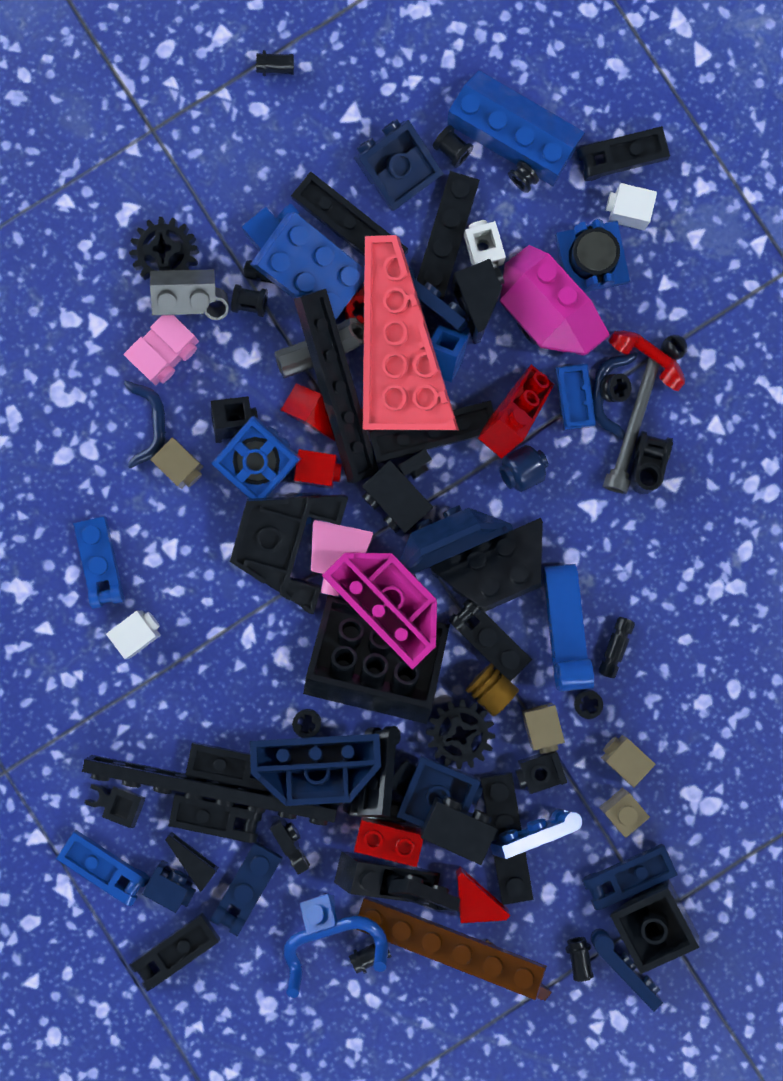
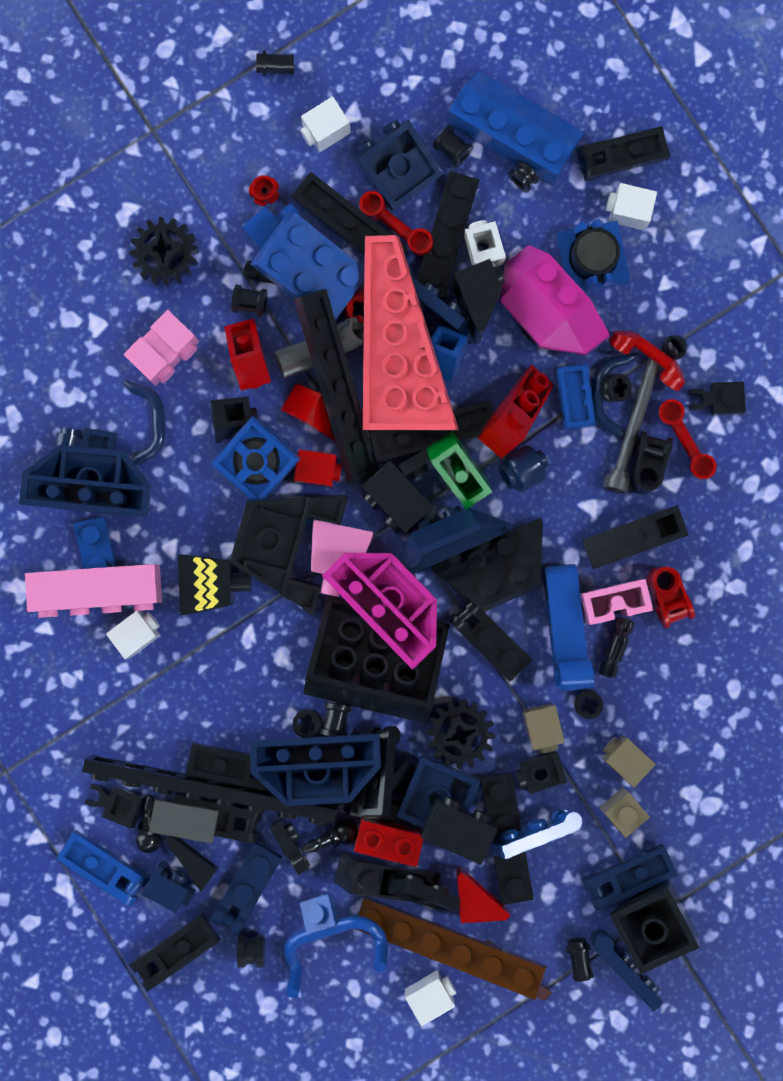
(86, 482): none -> dark blue wedge
(91, 438): none -> dark blue plate
(93, 588): none -> bright pink brick
(147, 841): none -> black bar
(178, 464): dark tan brick -> none
(184, 820): none -> dark grey tile
(186, 293): hinge -> none
(208, 583): none -> black torso
(247, 354): none -> red slope
(251, 951): none -> black wheel
(260, 183): none -> red plate
(325, 125): none -> white brick
(335, 719): none -> black bush
(343, 832): none -> black bar
(364, 958): black pin -> none
(374, 207): none -> red bar
(430, 997): none -> white brick
(459, 470): none -> green brick
(492, 690): pearl gold piece -> none
(627, 597): none -> bright pink brick
(635, 537): none -> black slope
(670, 598): none -> red piece
(701, 465): none -> red bar
(724, 398): none -> black plate

